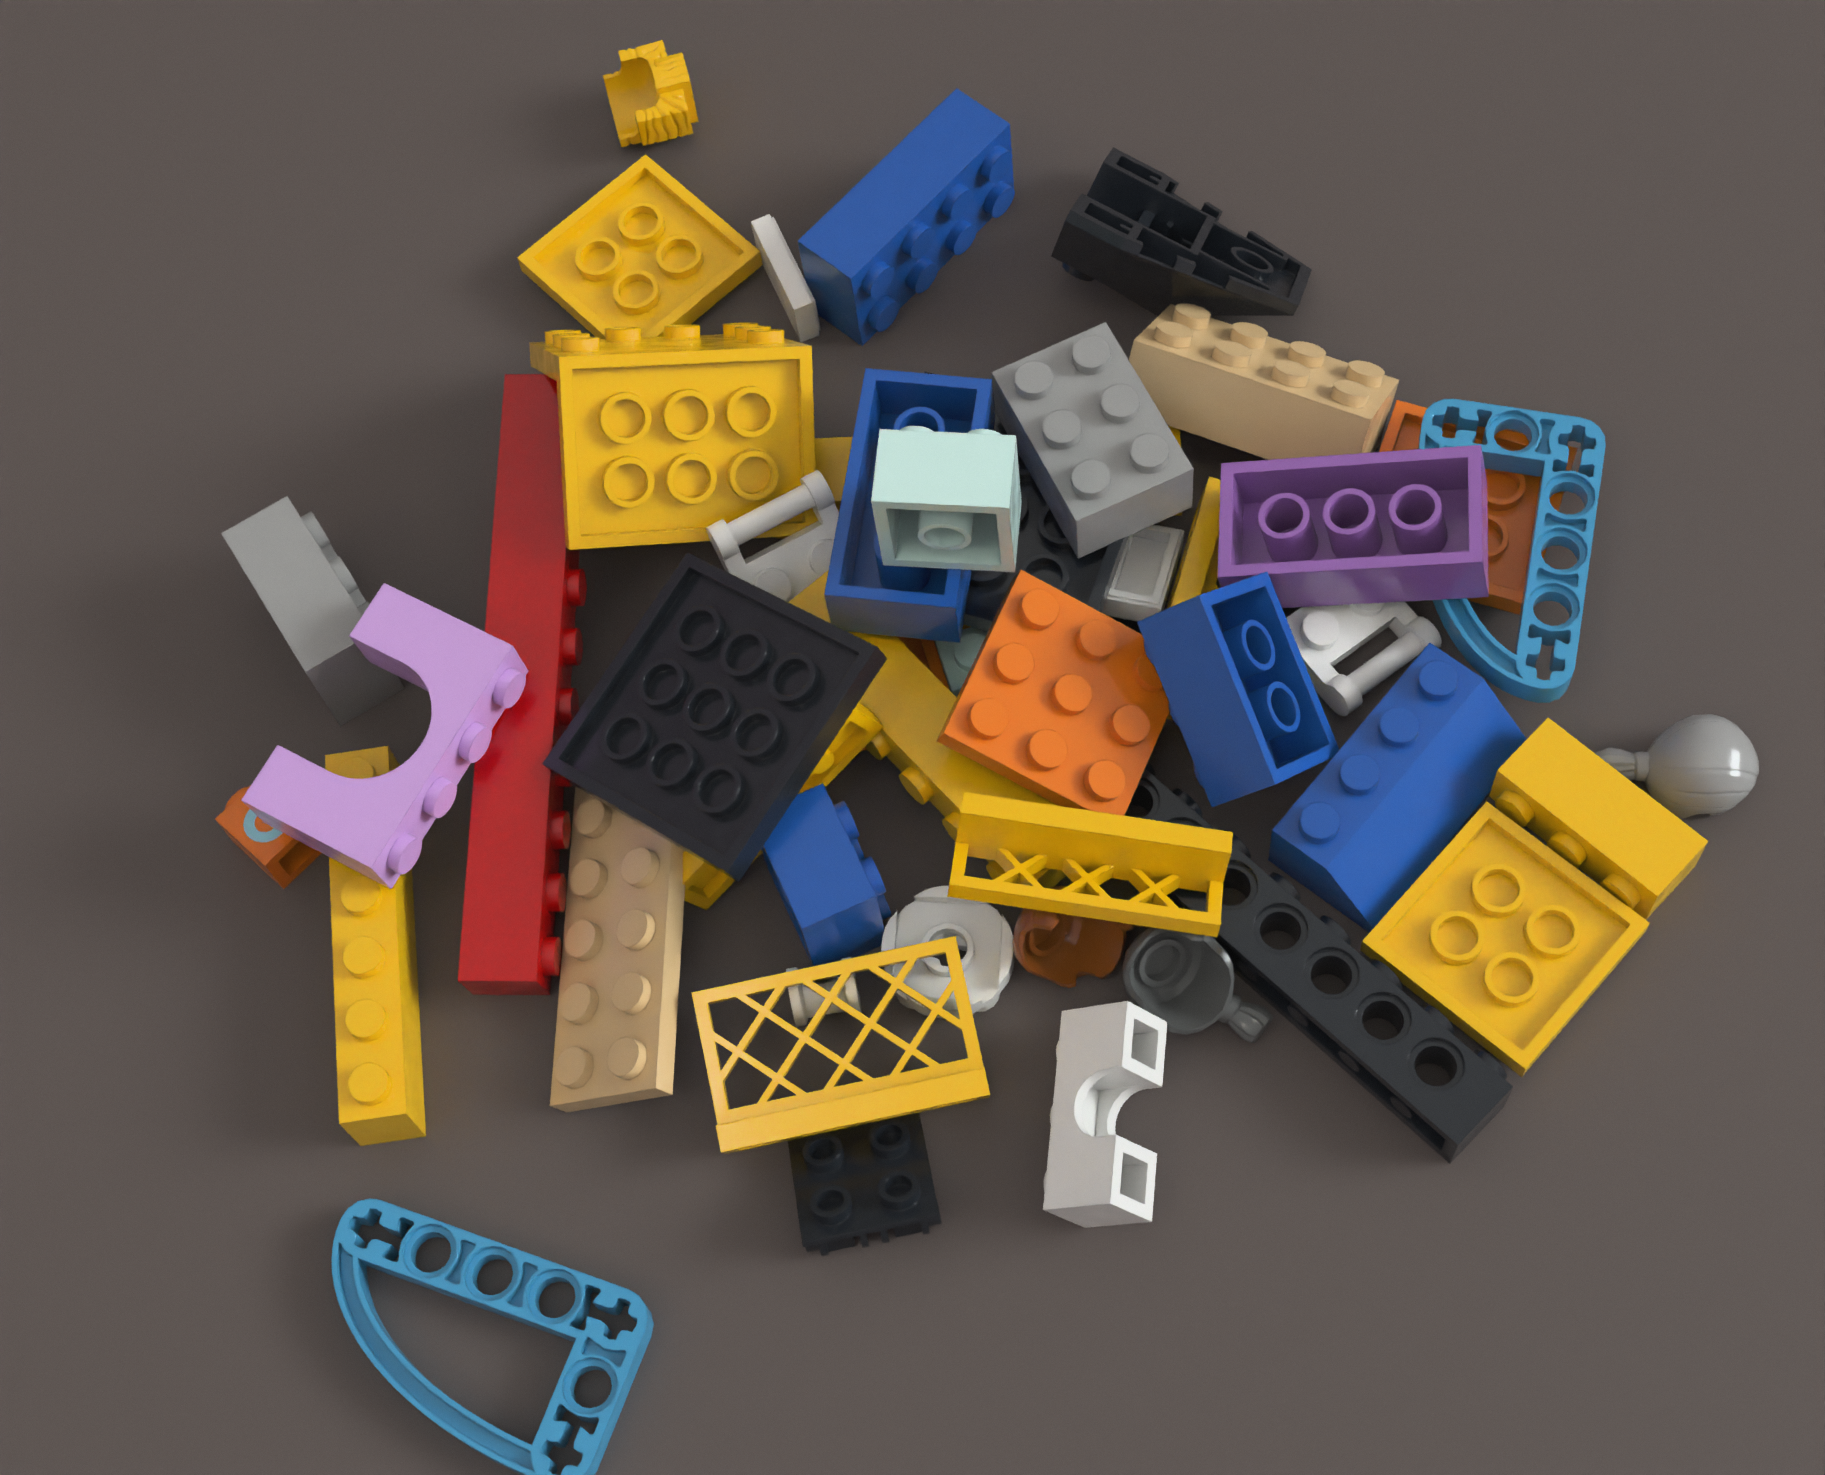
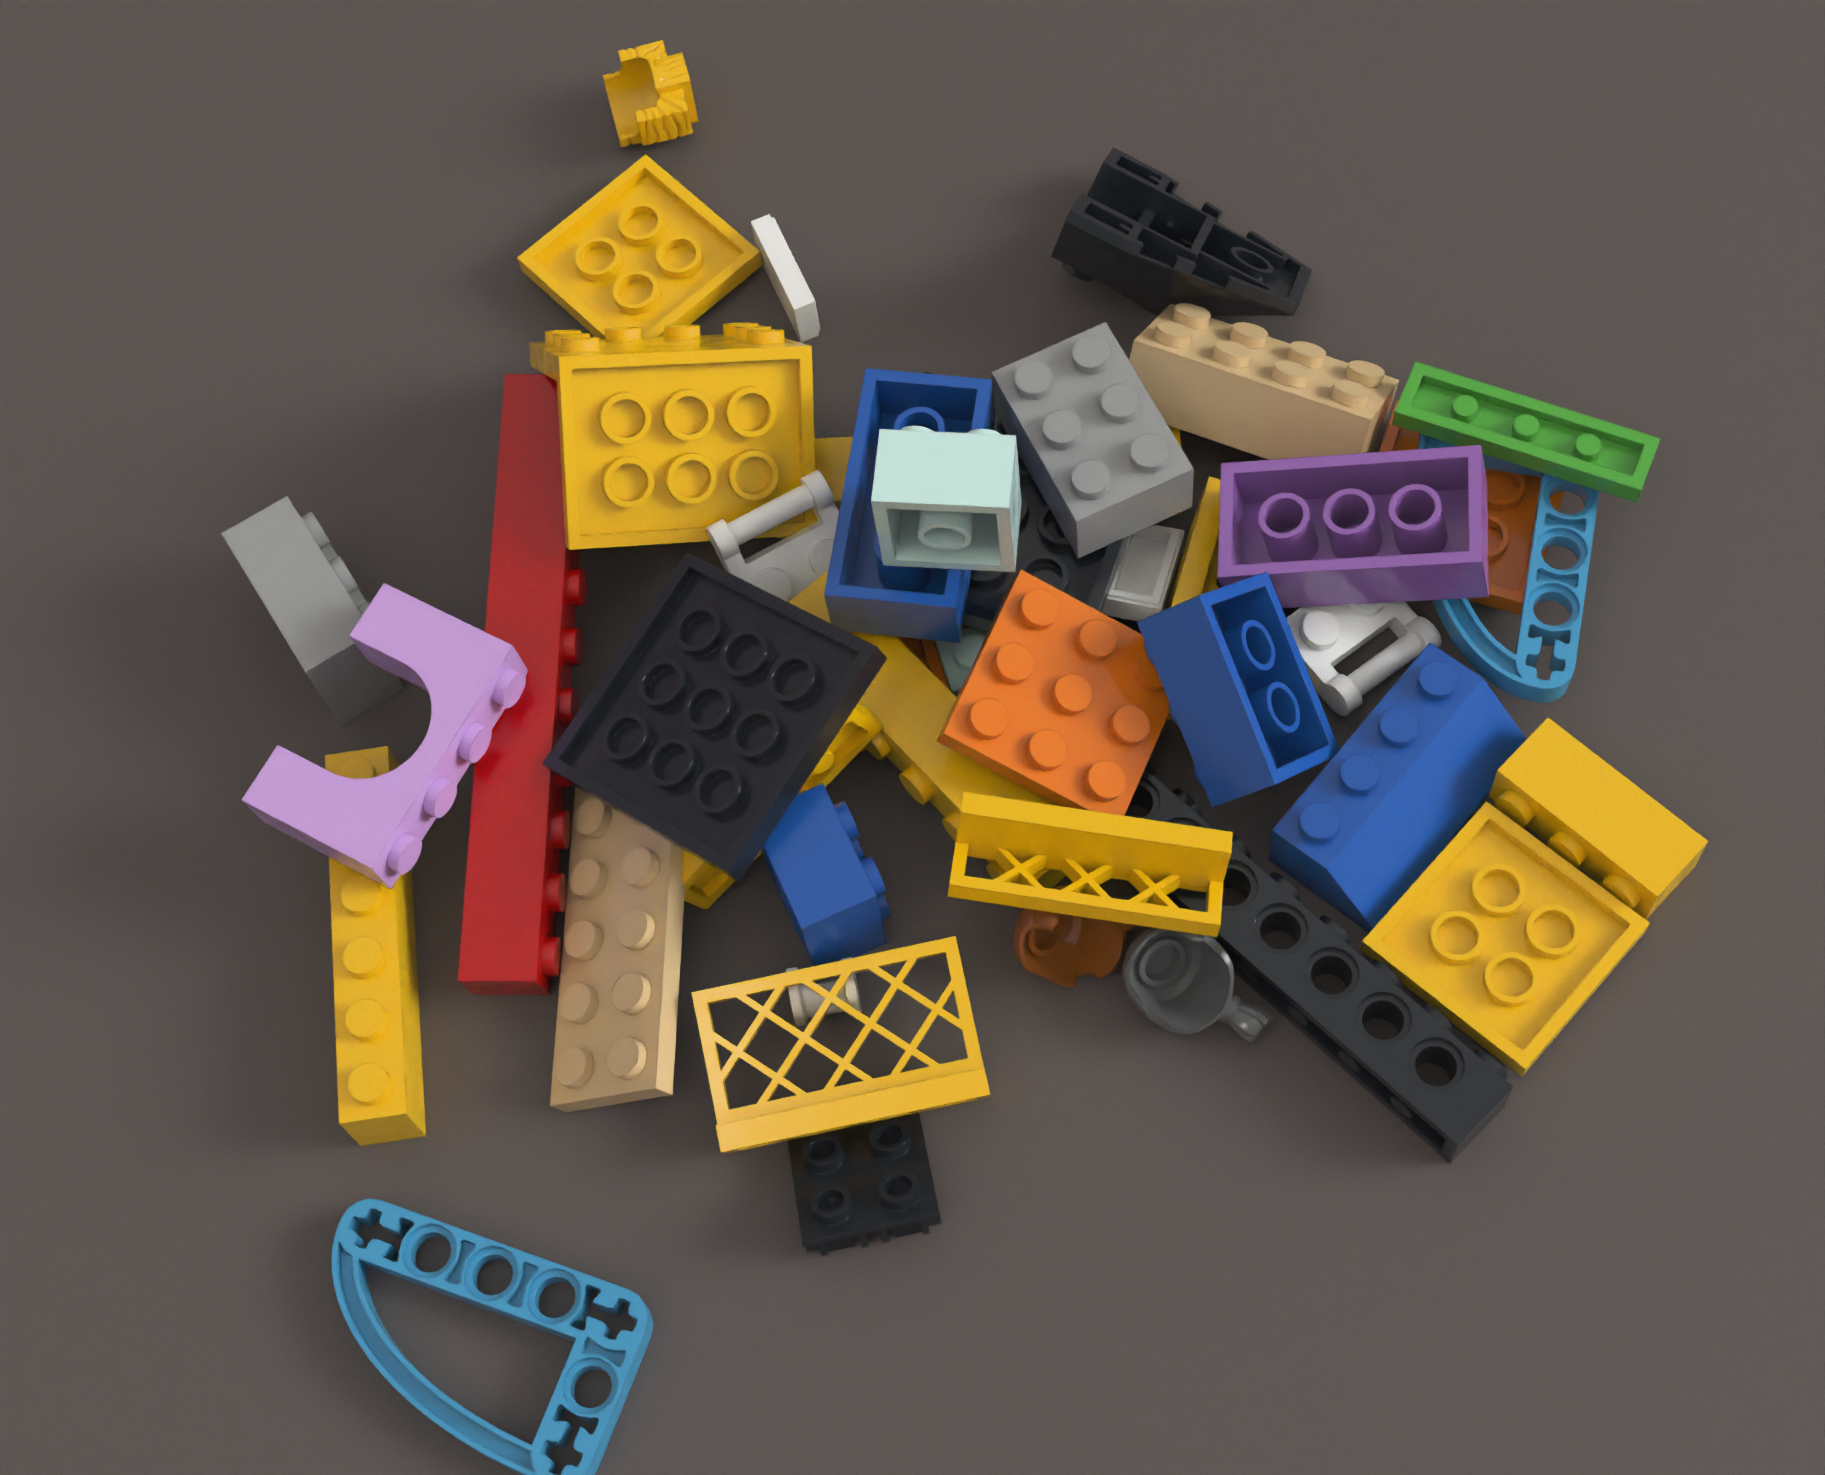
(269, 848): orange brick -> none
(909, 217): blue brick -> none
(977, 930): white plate -> none
(1101, 1062): white arch -> none
(1526, 431): none -> bright green plate
(1693, 766): light grey hair -> none

